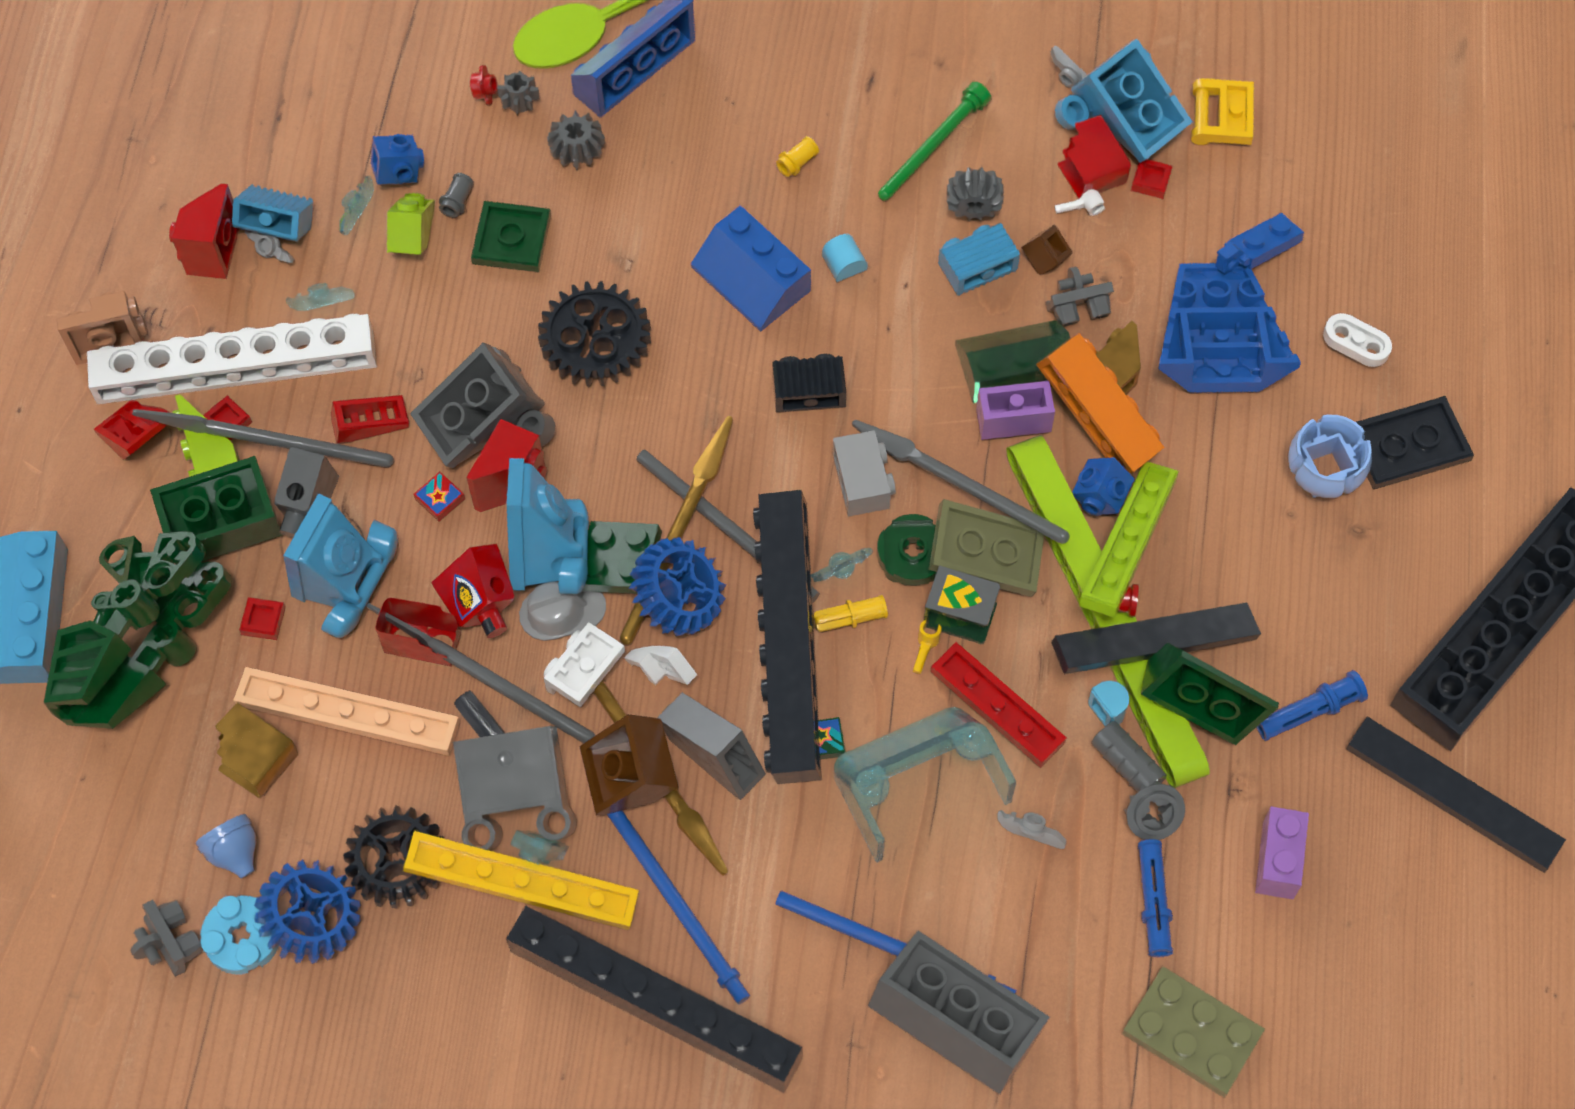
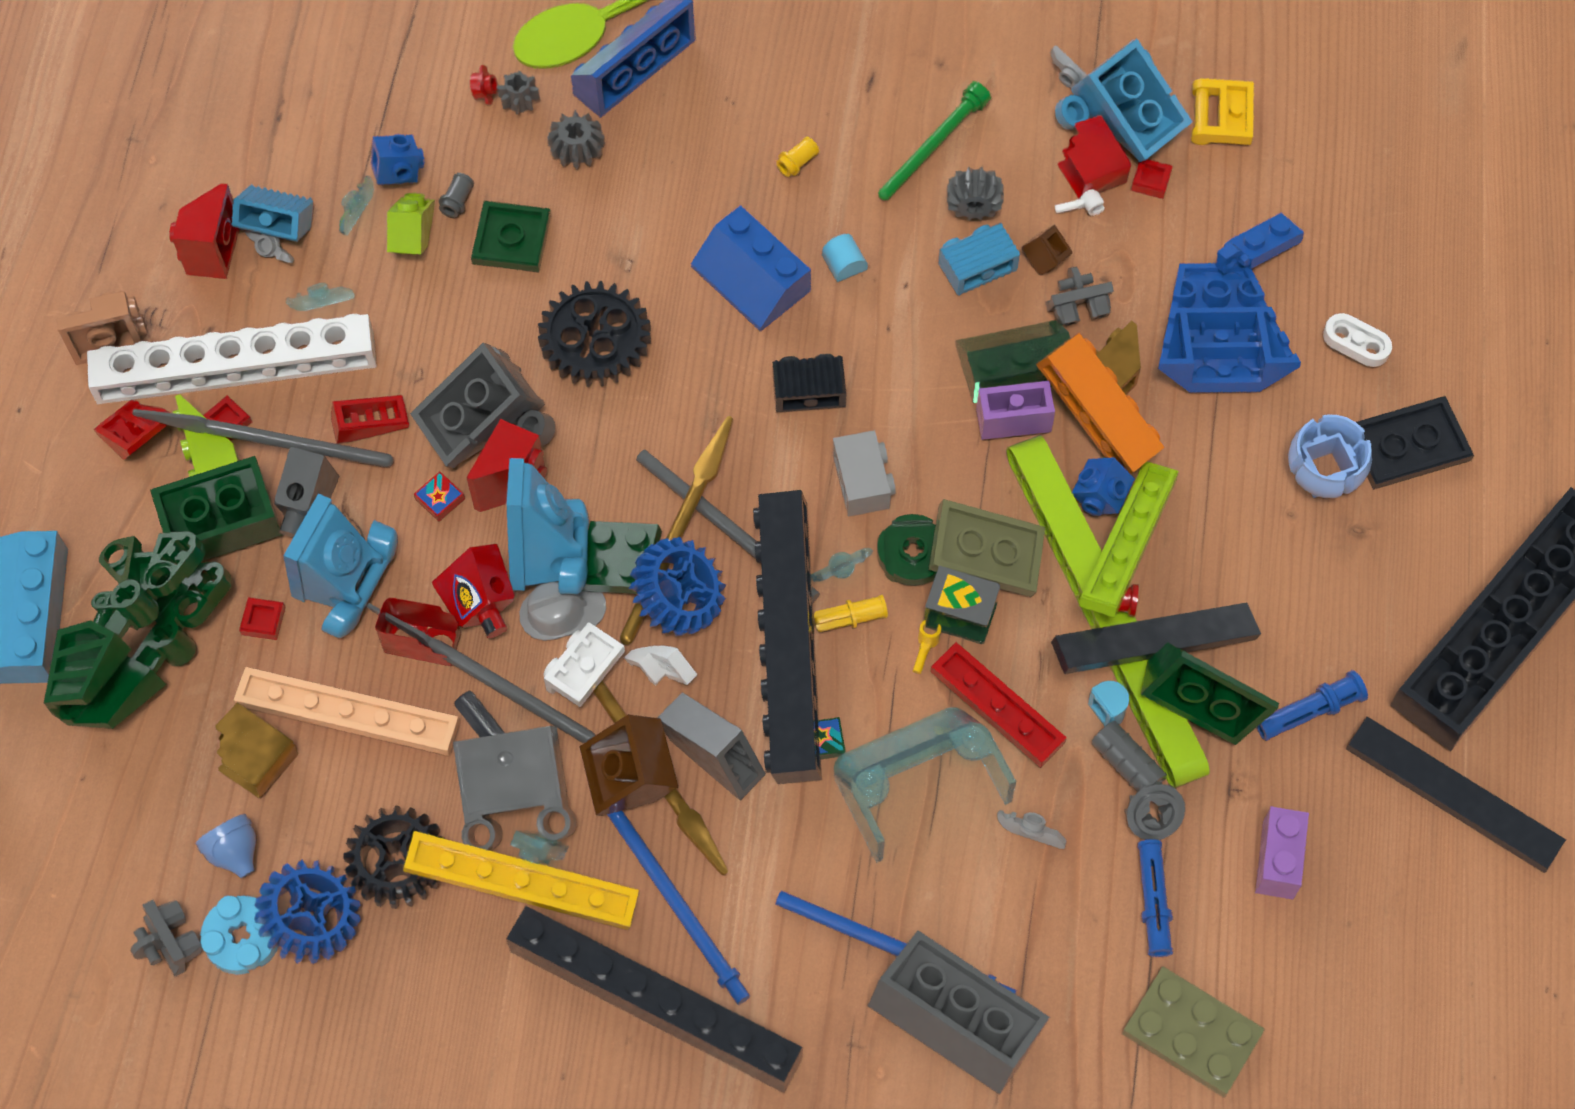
(904, 450): dark grey piece -> none

